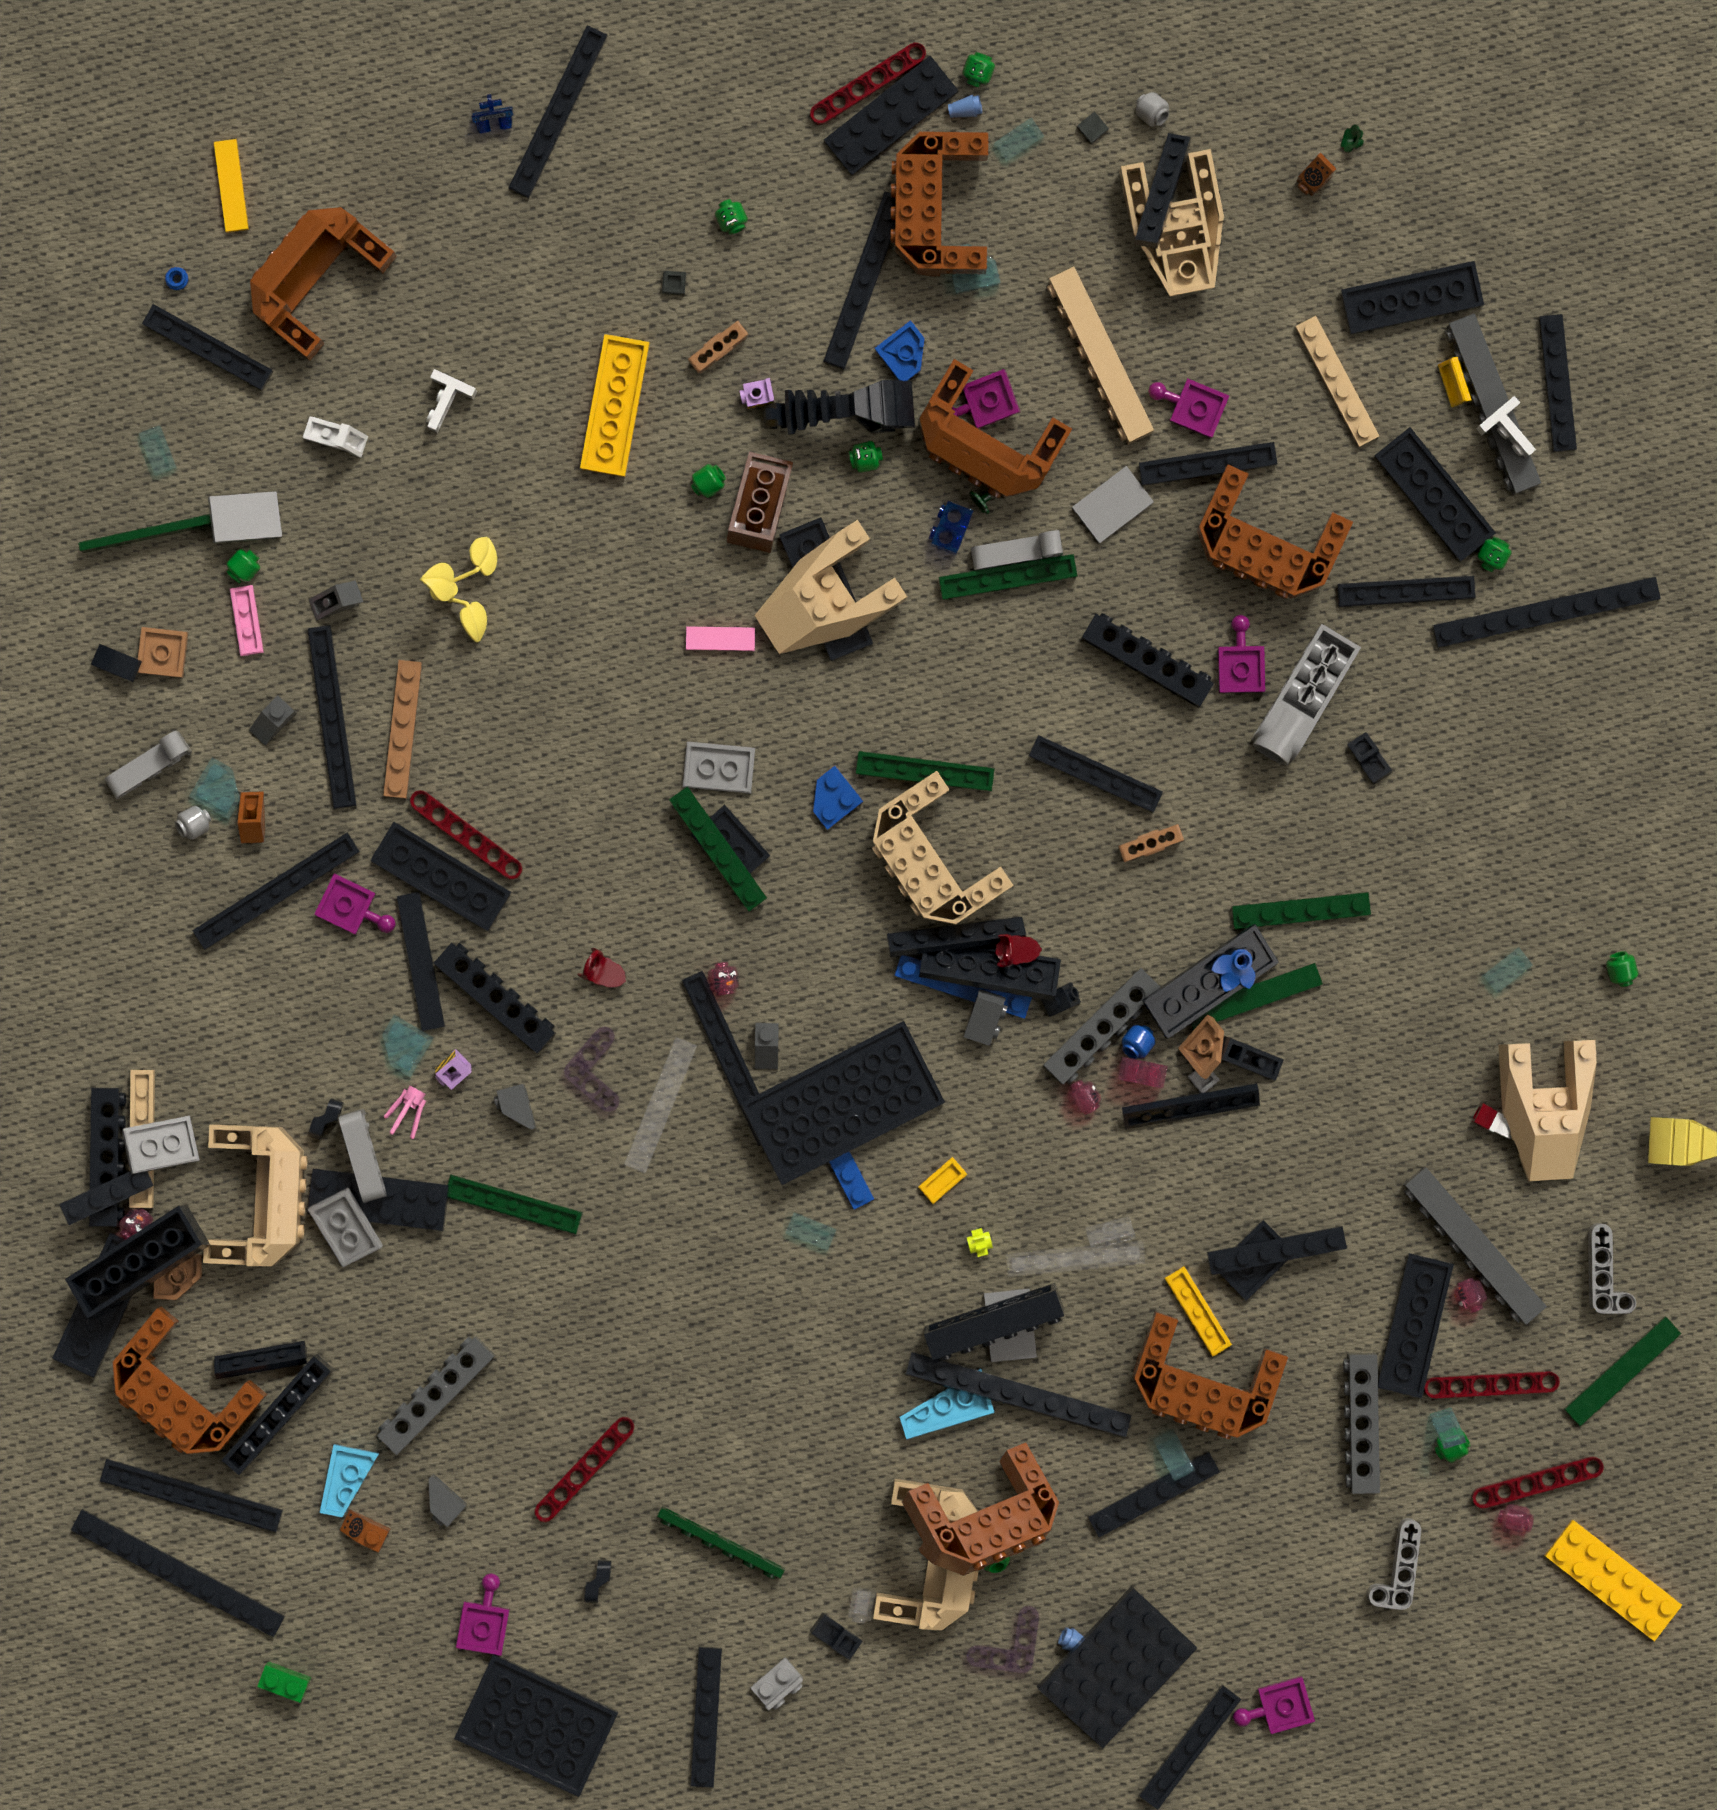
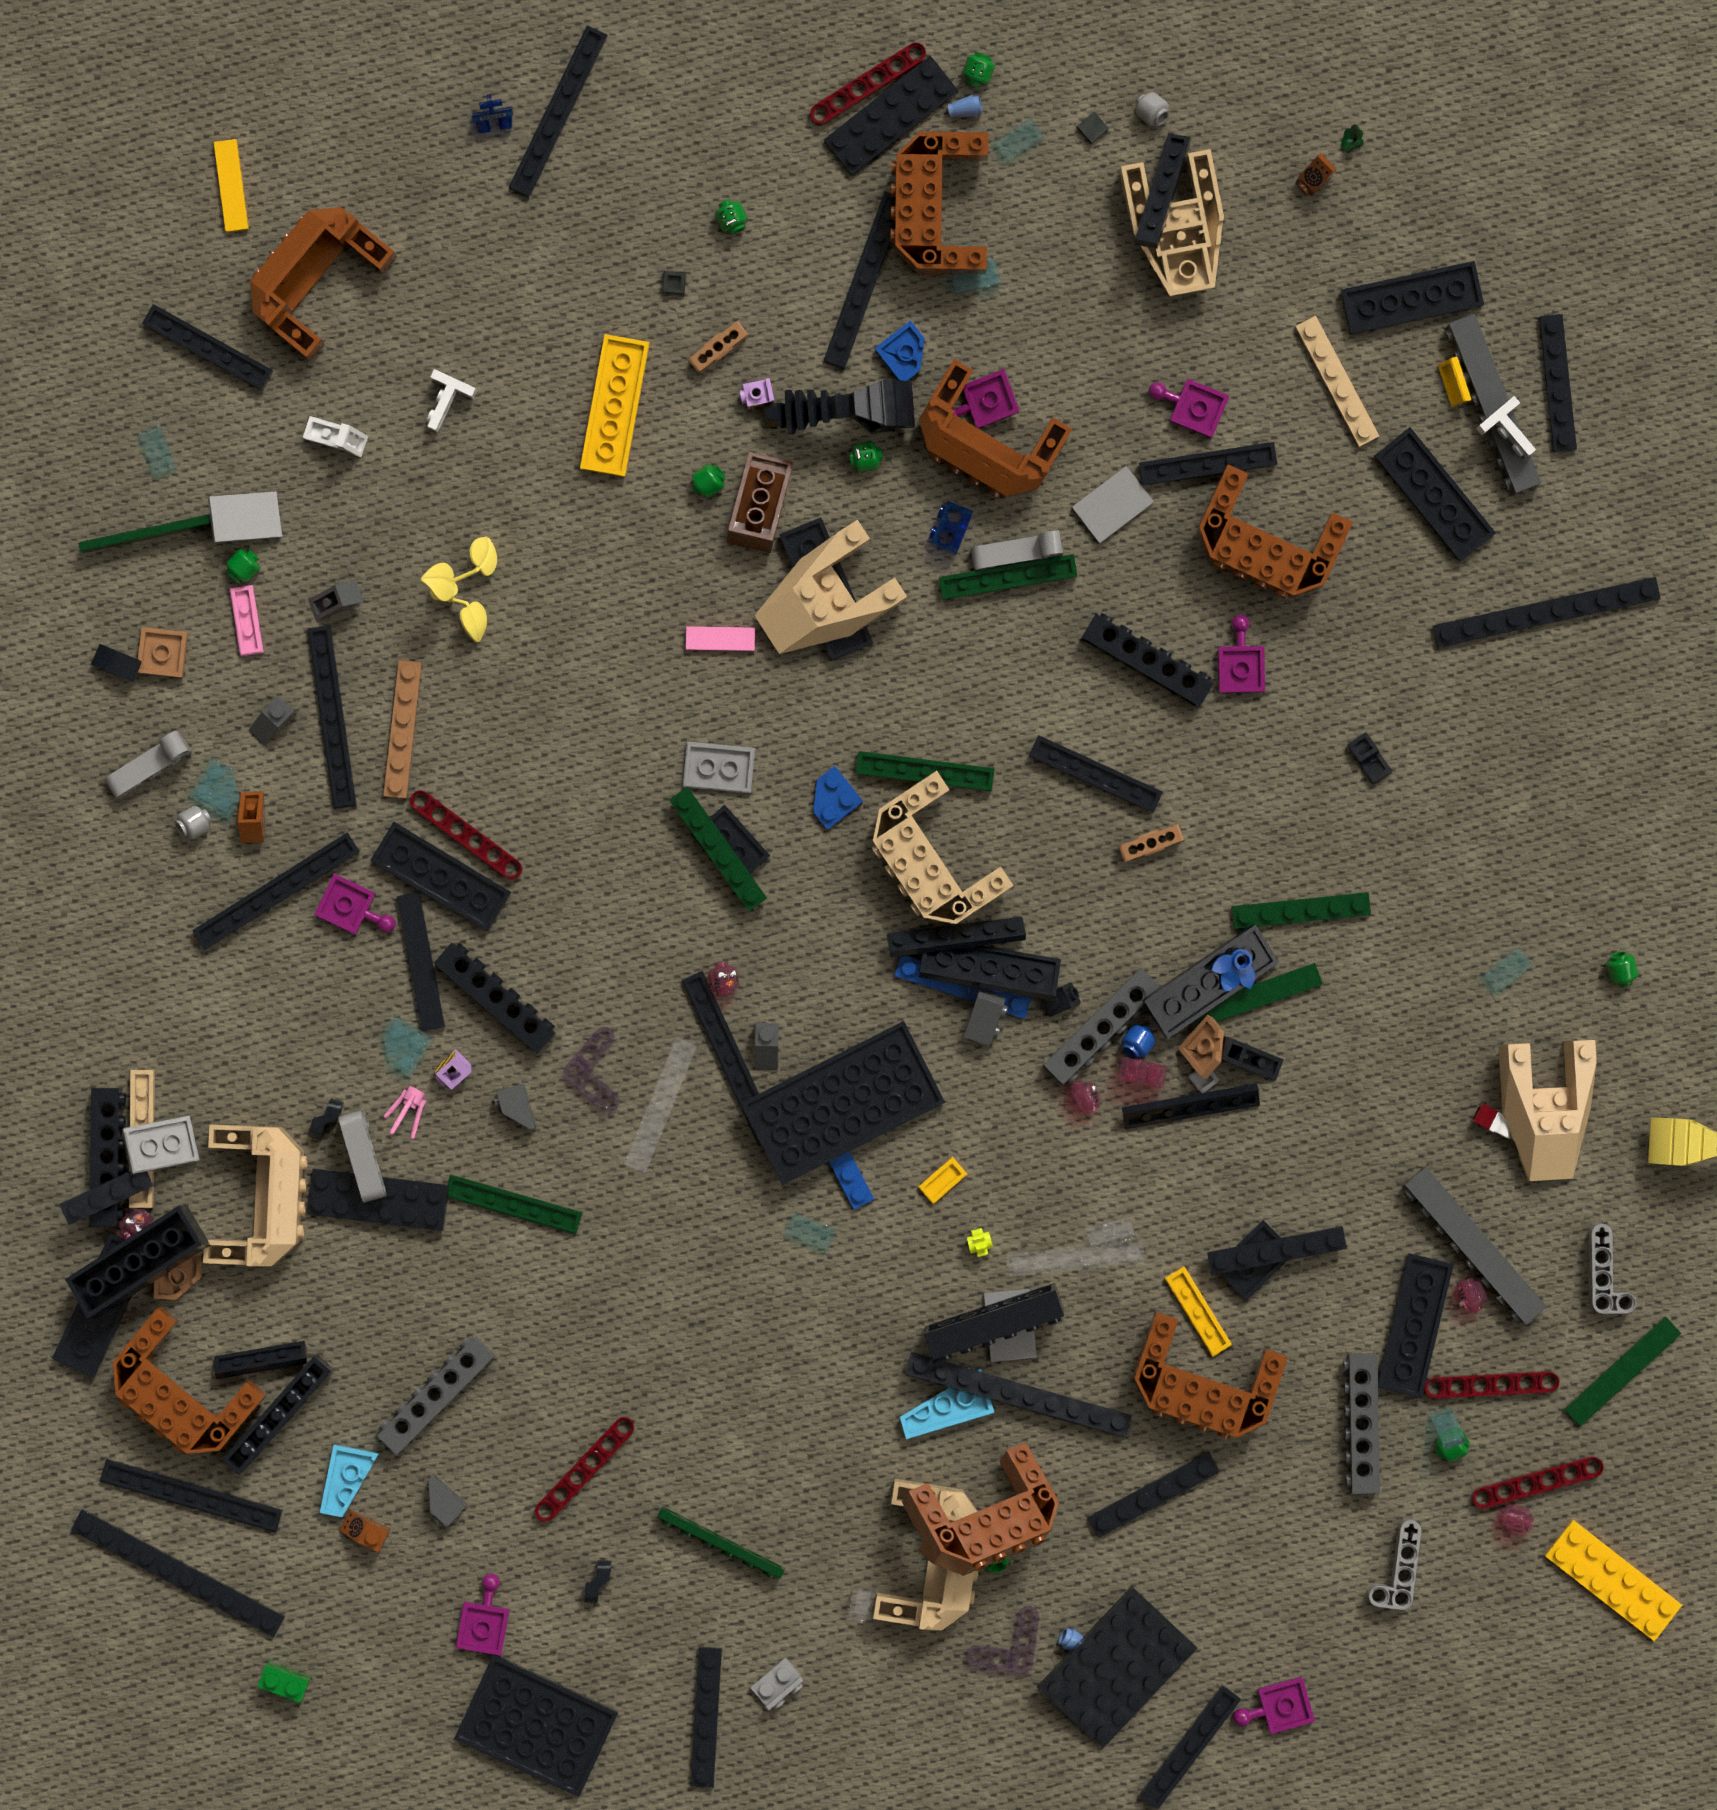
(176, 271): blue plate -> none
(345, 1227): light grey tile -> none
(602, 970): dark red piece -> none
(836, 1636): black slope -> none
(981, 501): dark green plant -> none
(1016, 950): dark red piece -> none
(1100, 355): tan brick -> none
(1173, 1455): clear light blue tile -> none
(1305, 695): light grey brick -> none
(1406, 591): black tile -> none
(1494, 554): green head -> none

